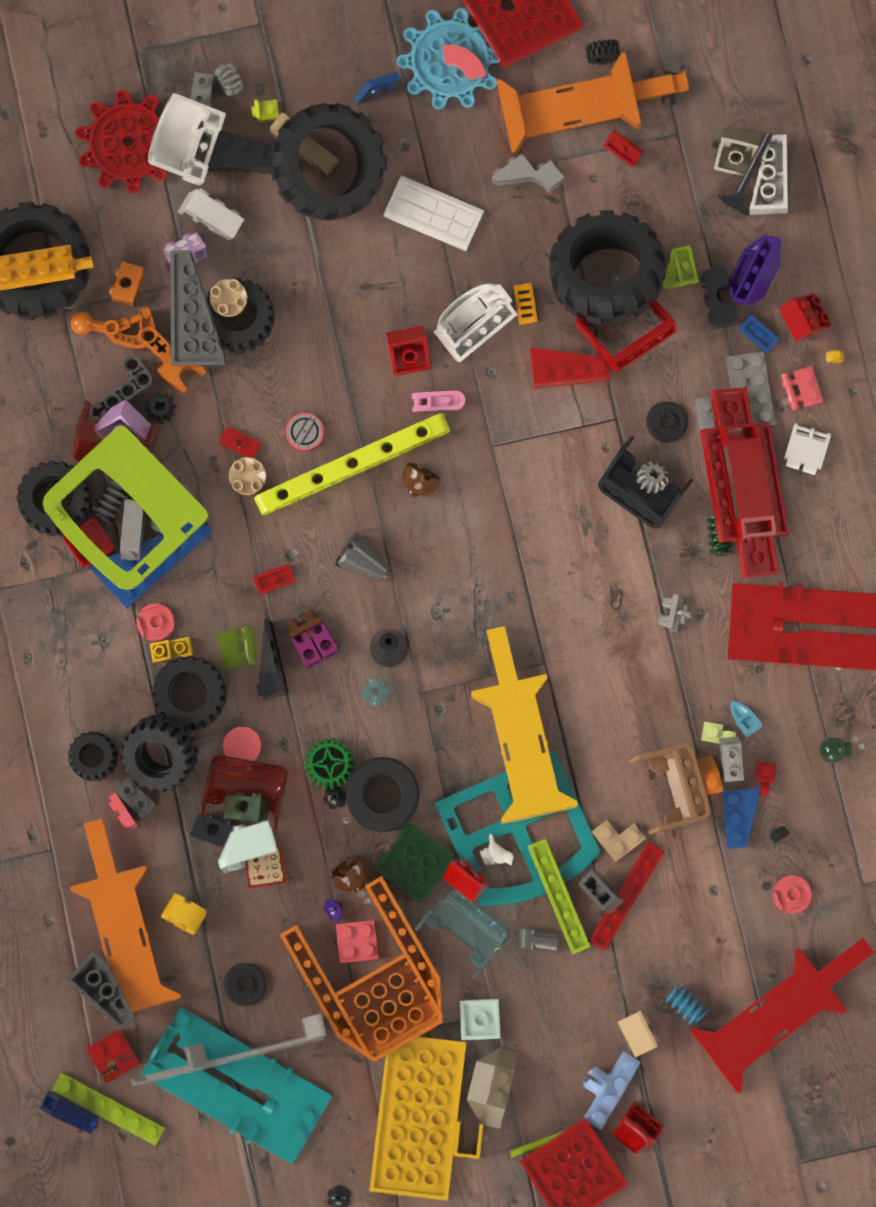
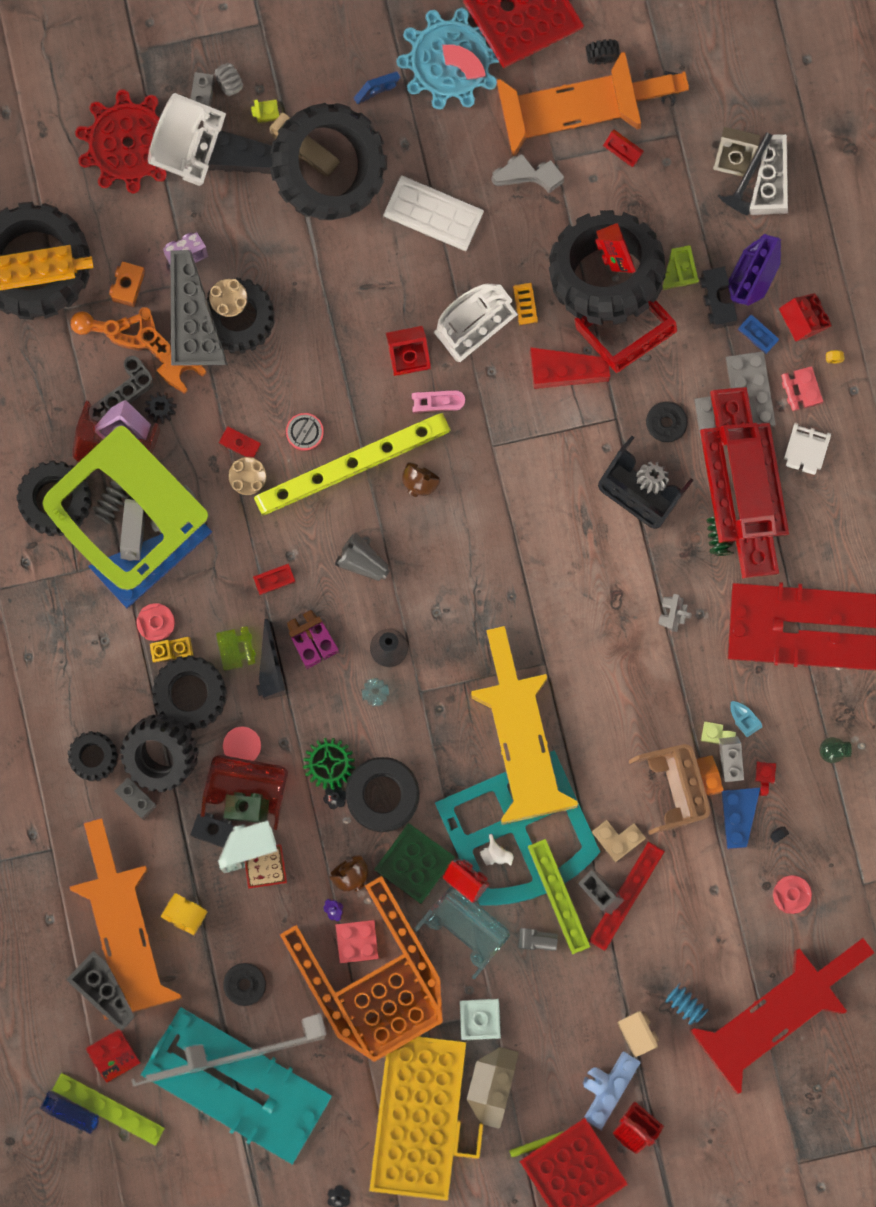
(96, 535): red plate -> none
(125, 817): coral plate -> none
(211, 213): white wedge -> none
(615, 249): none -> red slope

